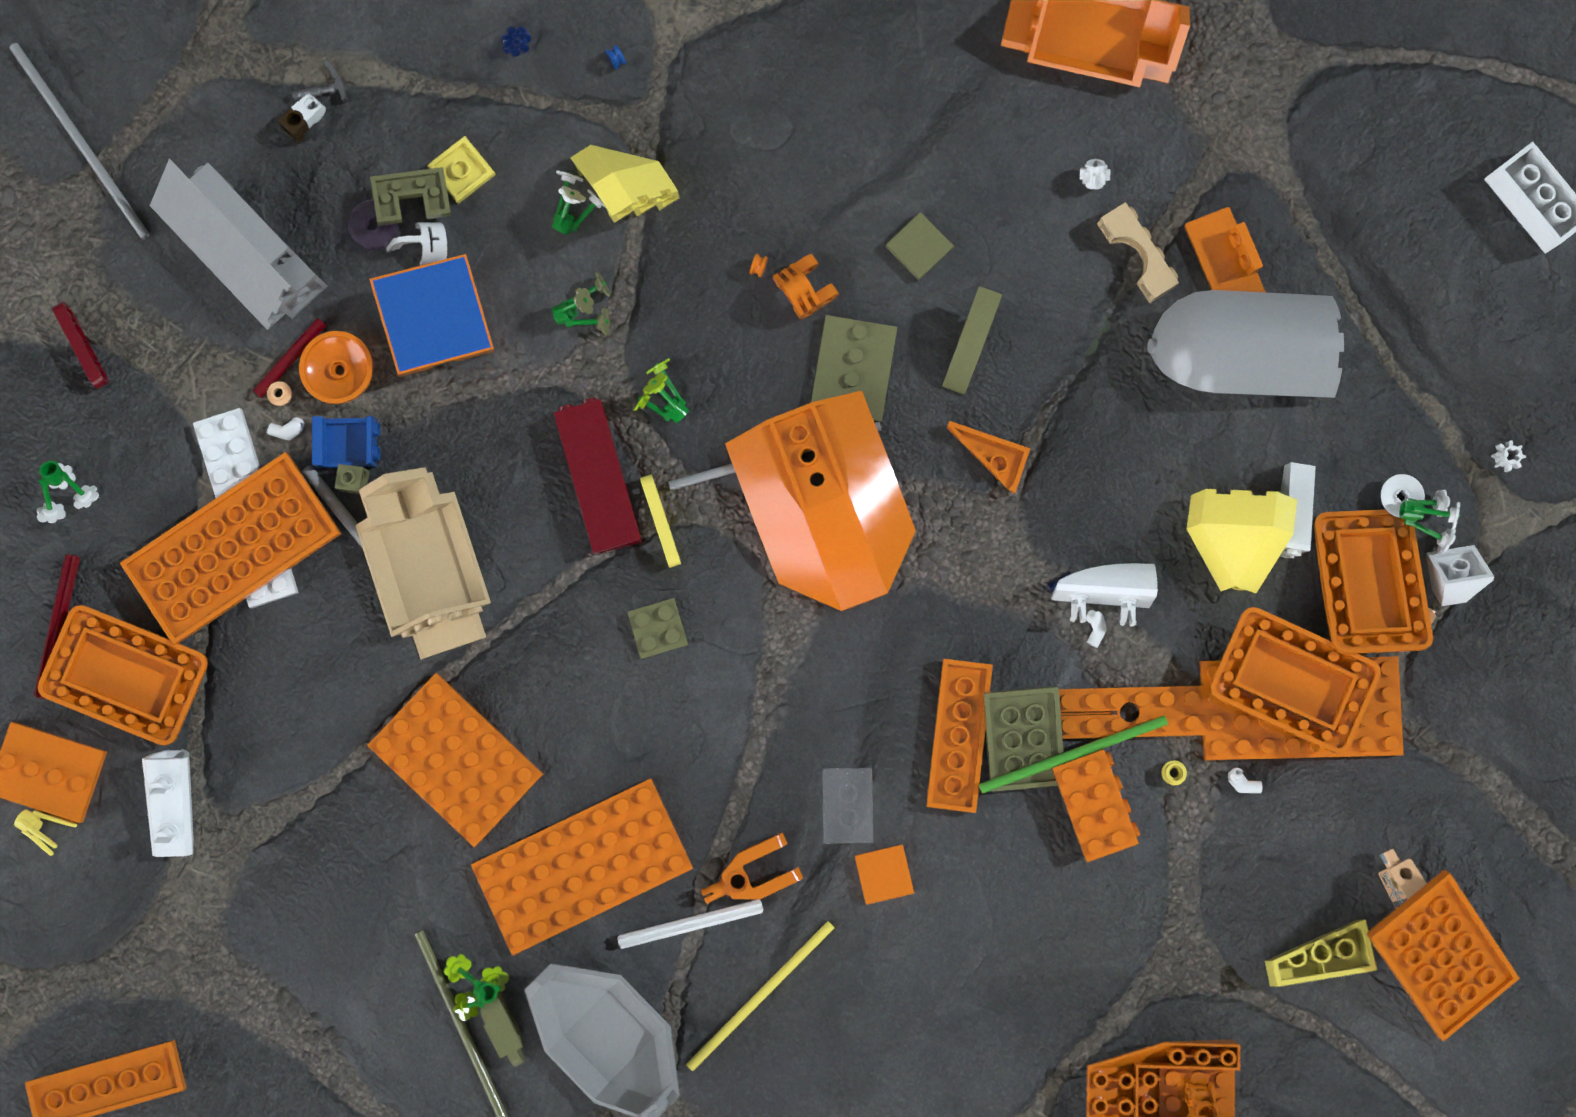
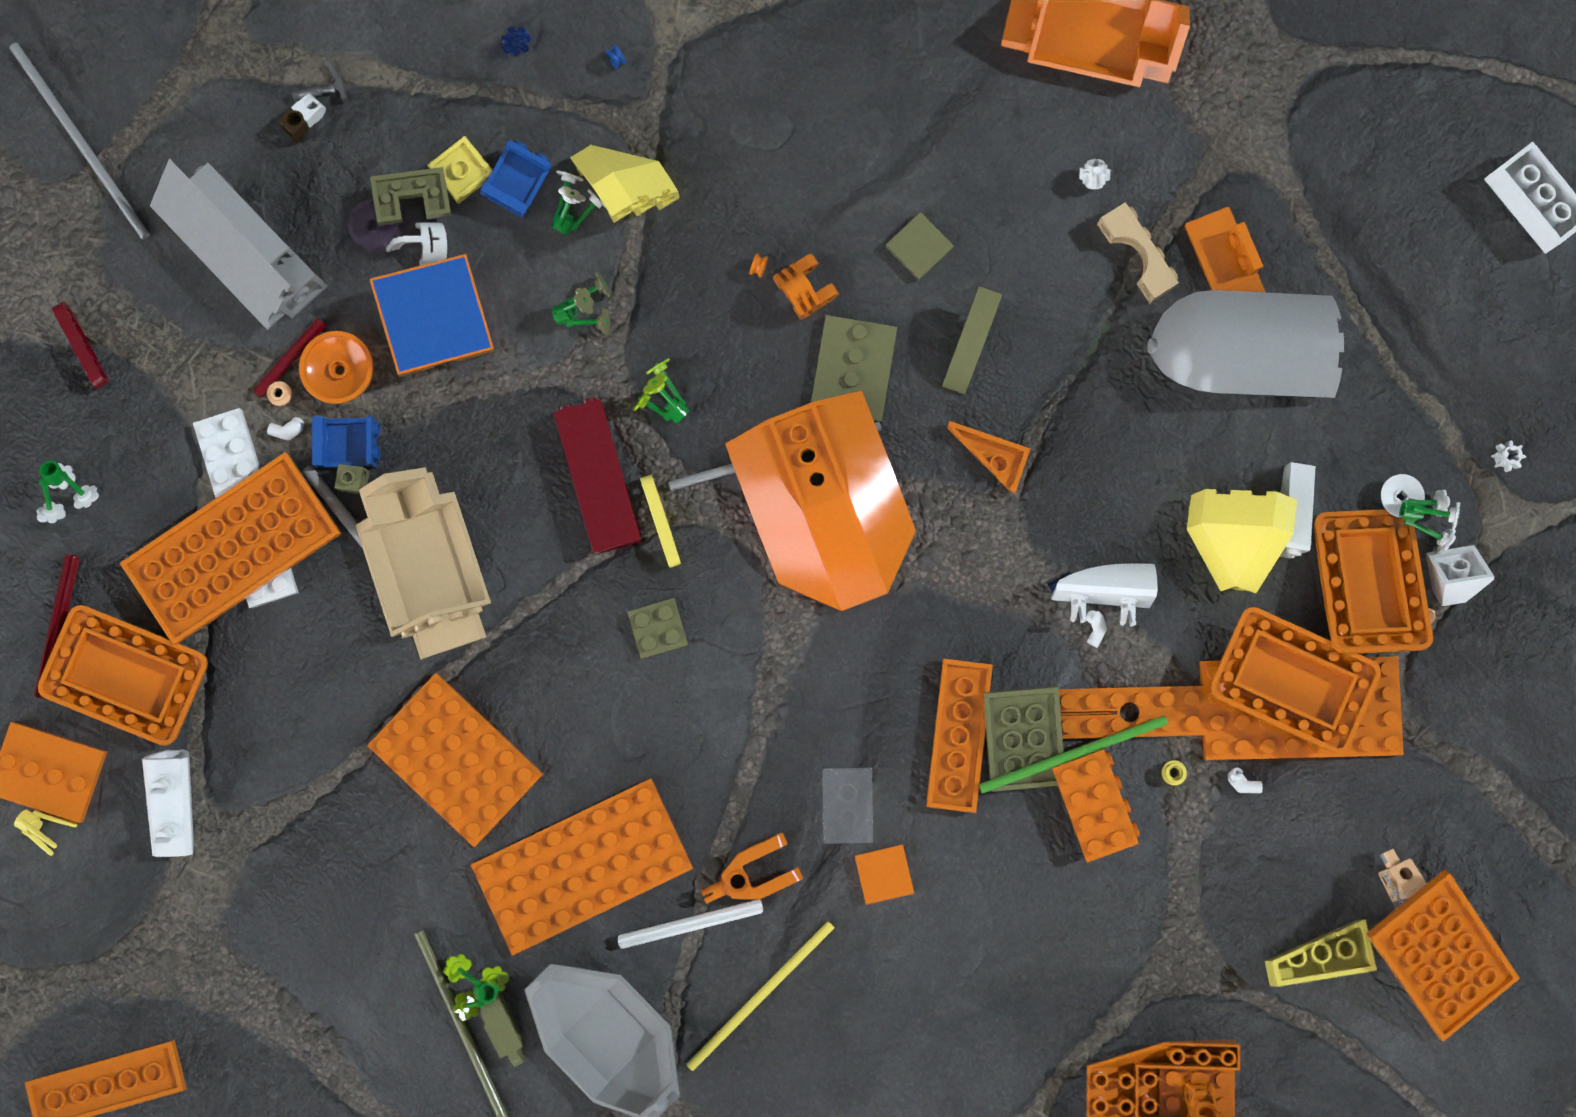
(516, 178): none -> blue panel

